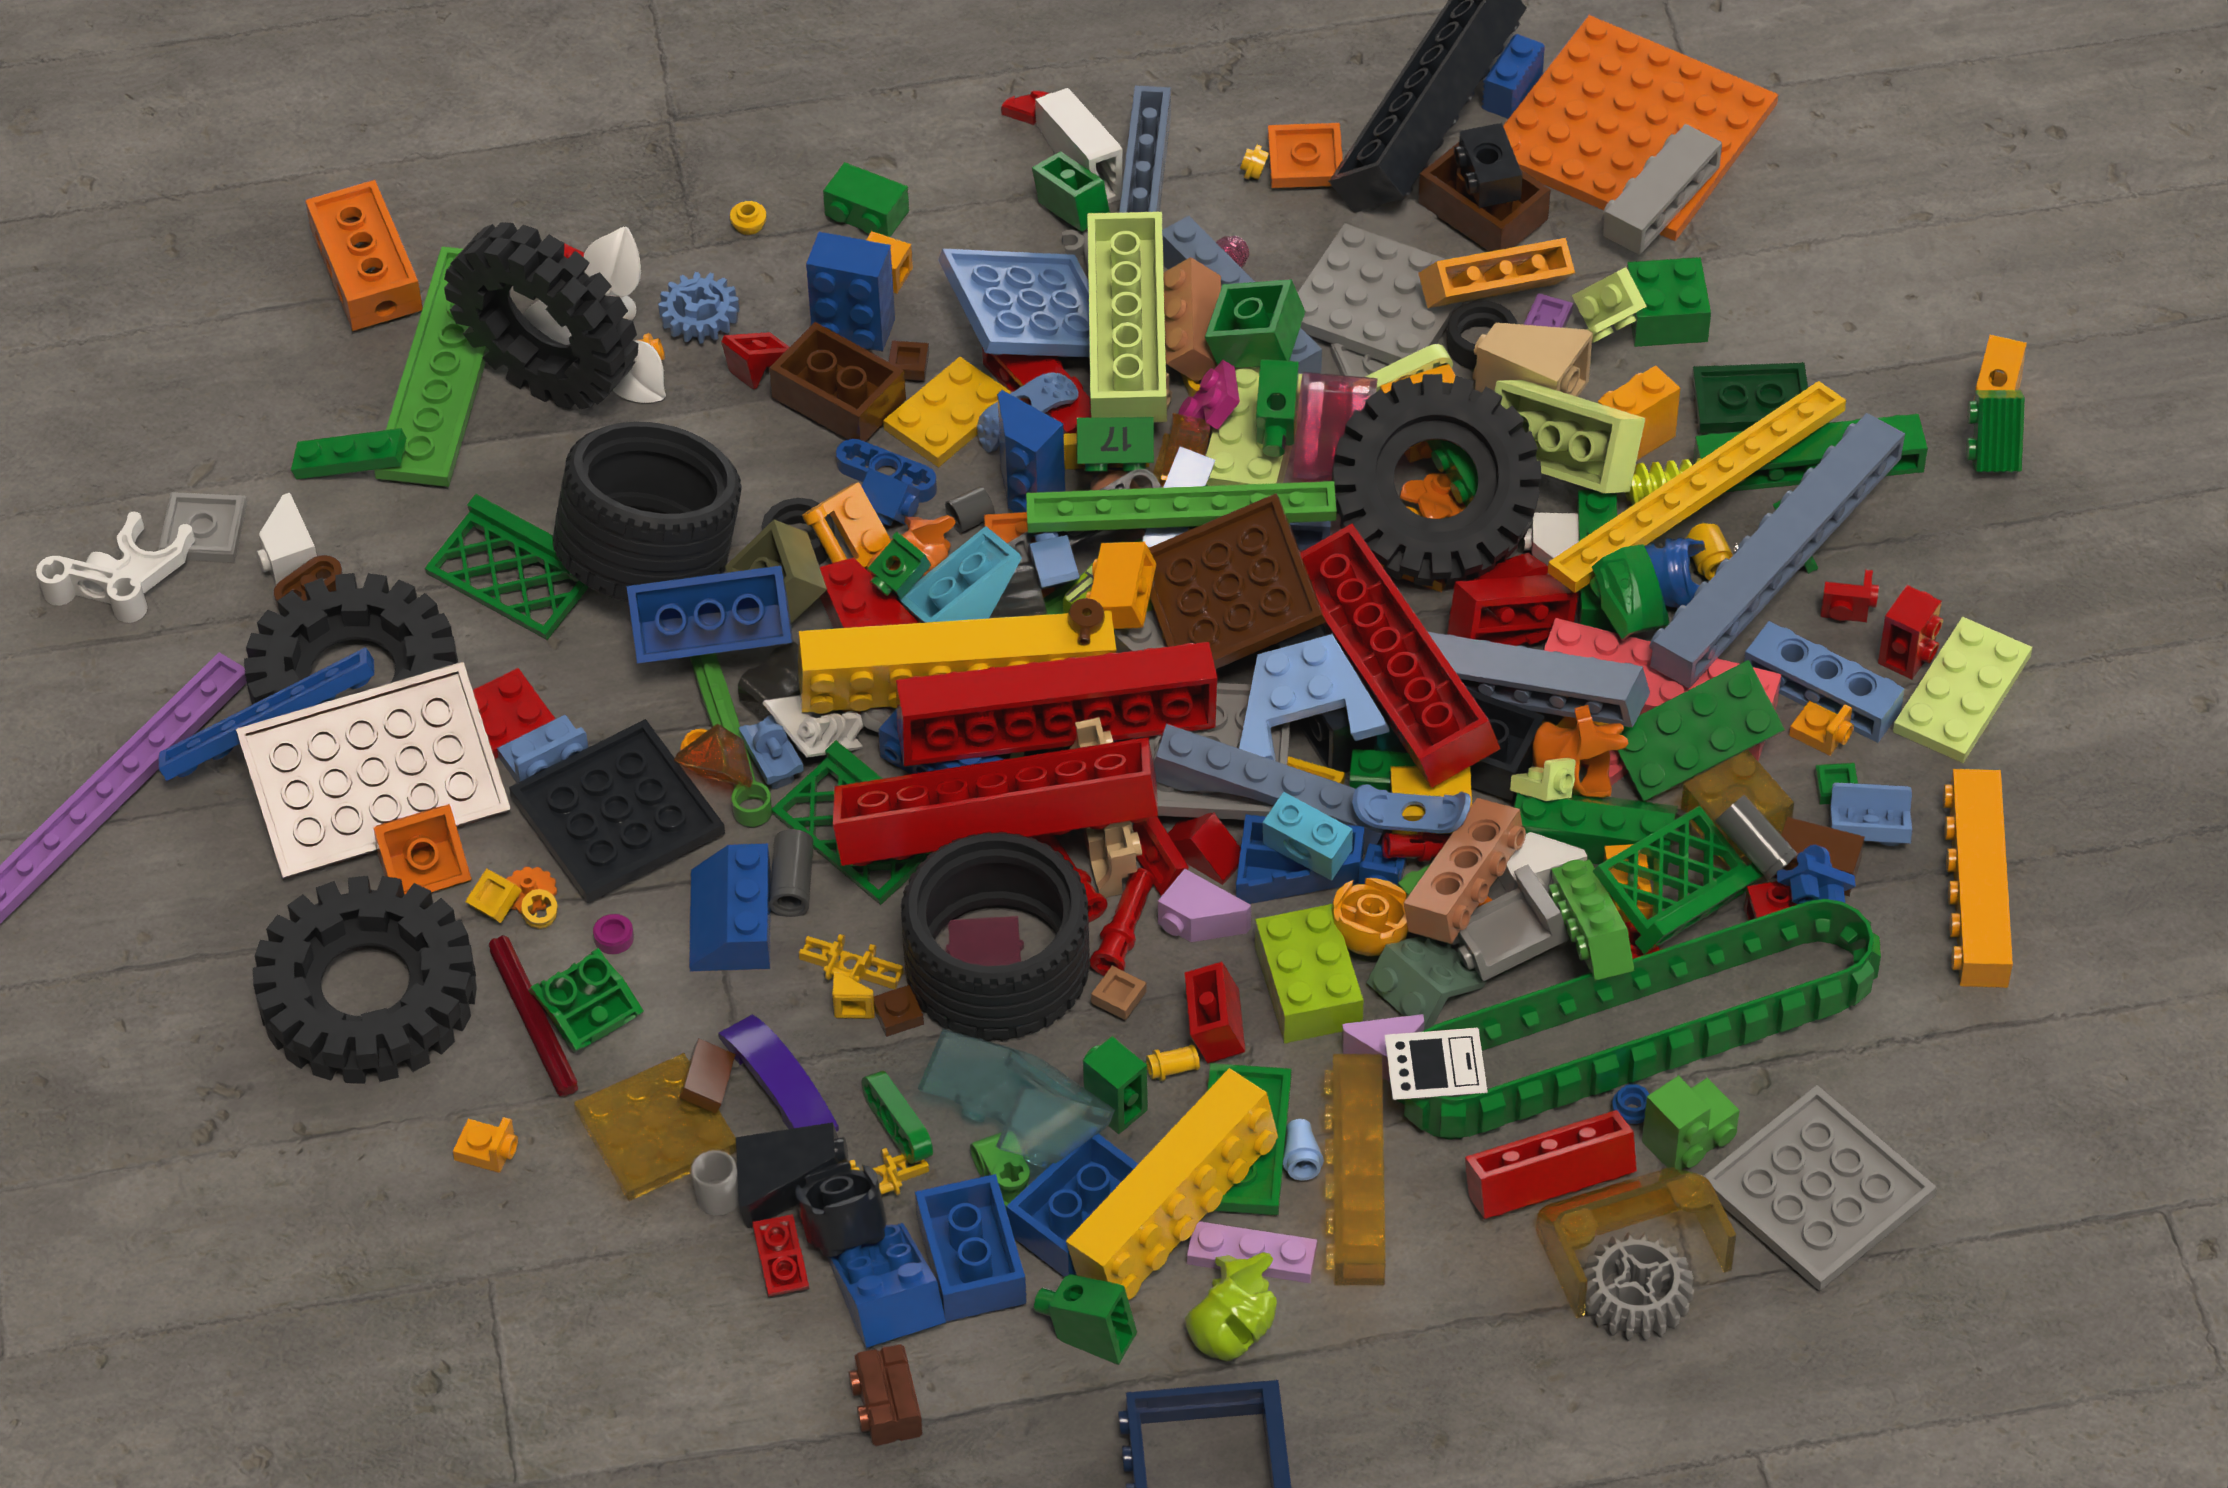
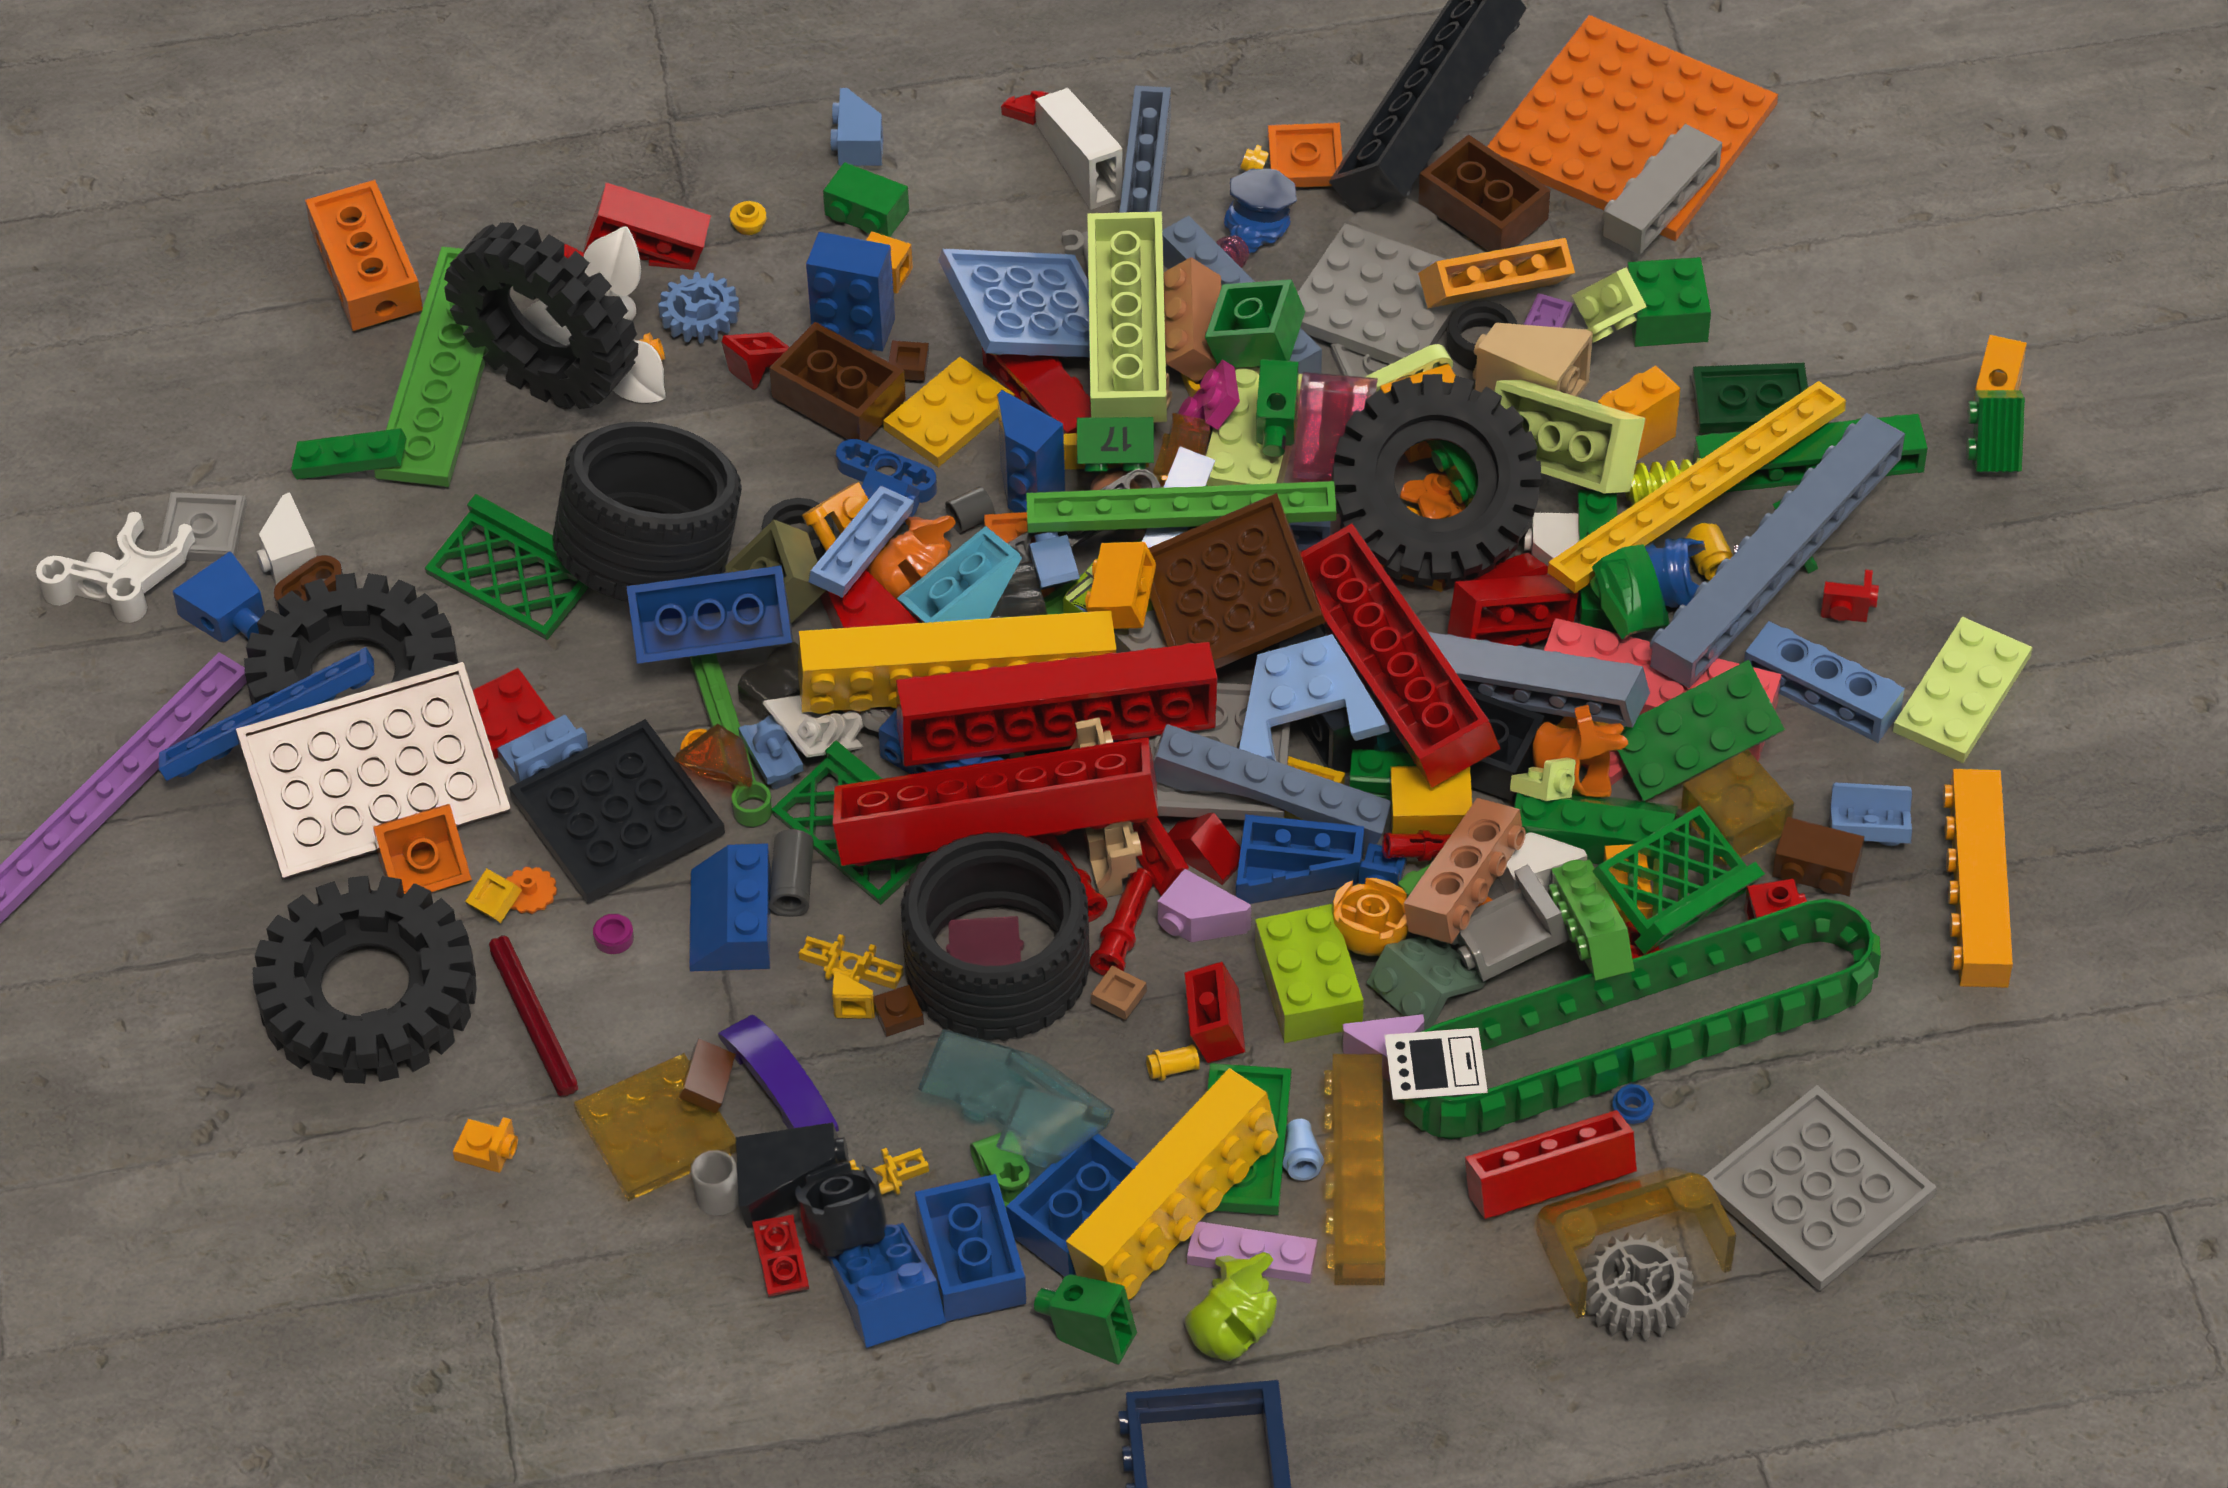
(221, 600): none -> blue torso
(527, 906): yellow bush -> none
(587, 1000): green slope -> none
(662, 230): none -> wedge
(858, 132): none -> medium blue slope
(861, 541): none -> medium blue plate
(887, 1395): copper brick -> none
(897, 1117): green beam -> none
(912, 567): green brick -> none
(1045, 393): medium blue piece -> none
(1069, 189): green brick -> none
(1086, 618): reddish brown piece -> none
(1118, 1080): green brick -> none
(1260, 206): none -> piece
(1307, 836): medium azure brick -> none
(1385, 810): medium blue piece -> none
(1489, 165): black brick -> none
(1513, 75): blue brick -> none
(1687, 1122): bright green brick -> none
(1756, 837): dark grey pin -> none
(1816, 877): blue hips -> none
(1822, 727): light orange bracket -> none
(1833, 773): green tile -> none
(1910, 632): red brick -> none

